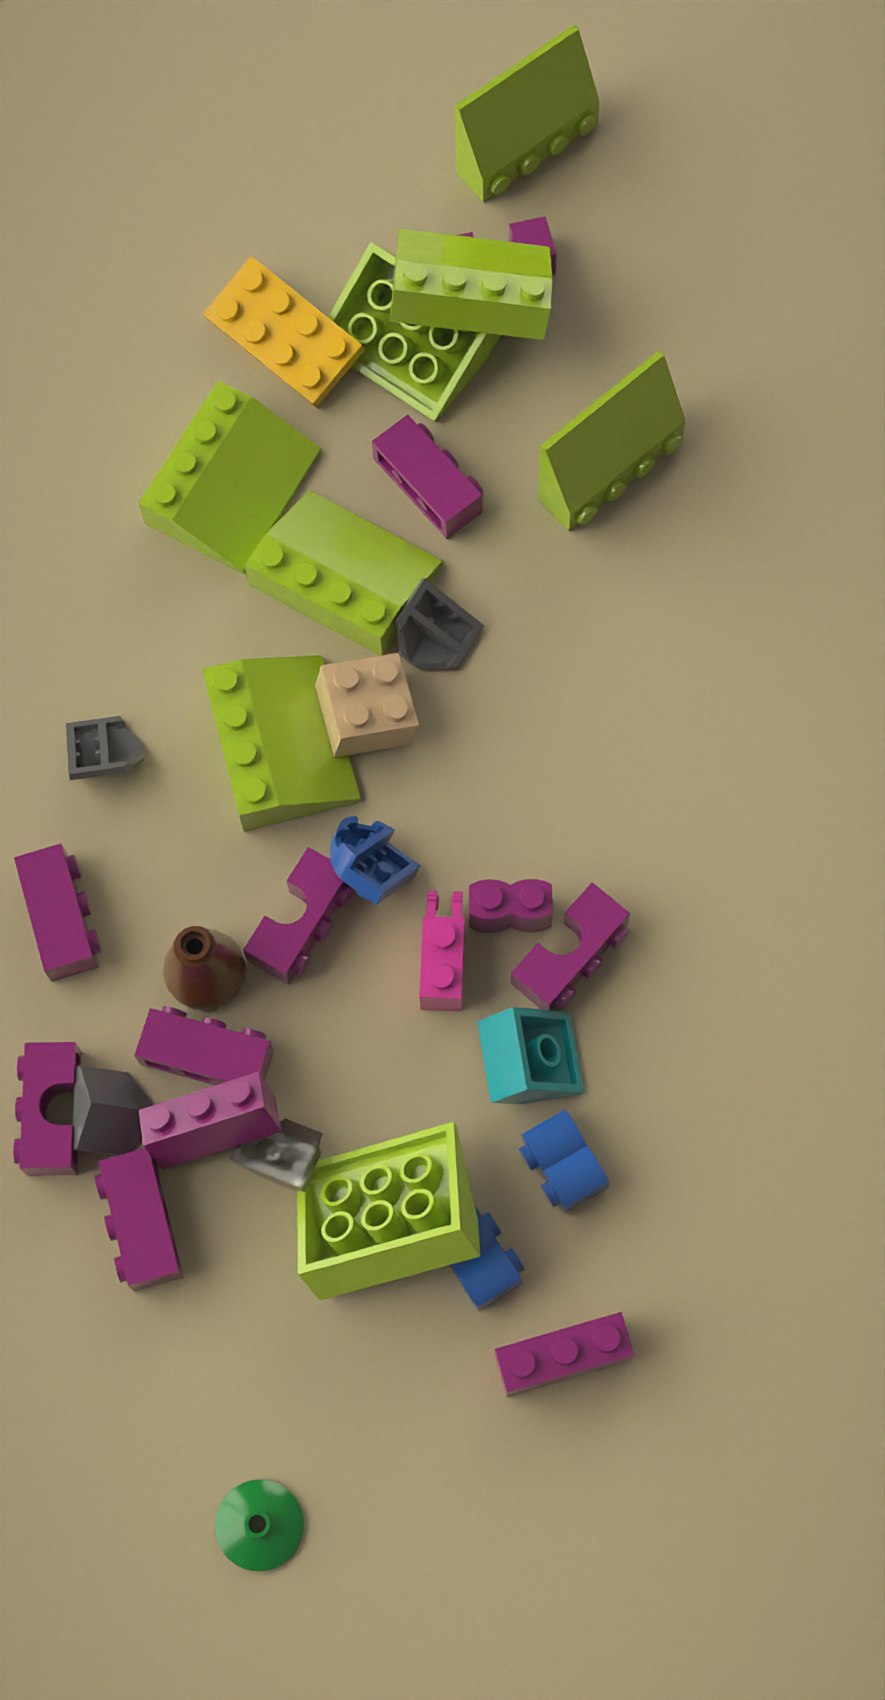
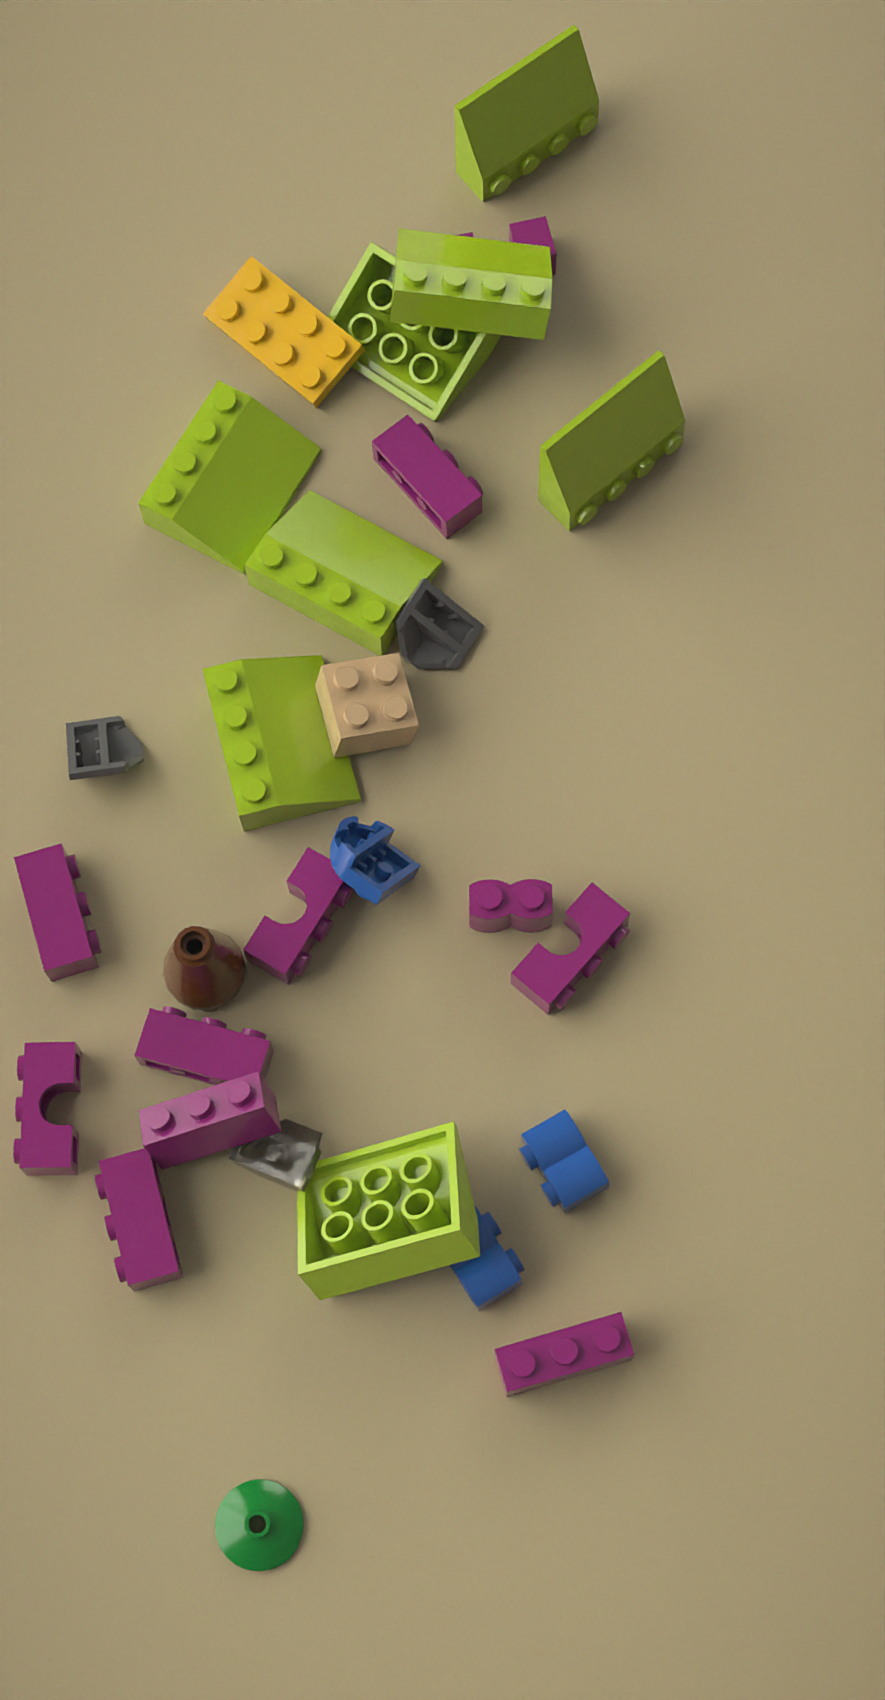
(106, 1111): dark grey slope -> none
(442, 956): dark pink hinge -> none
(530, 1056): teal slope -> none

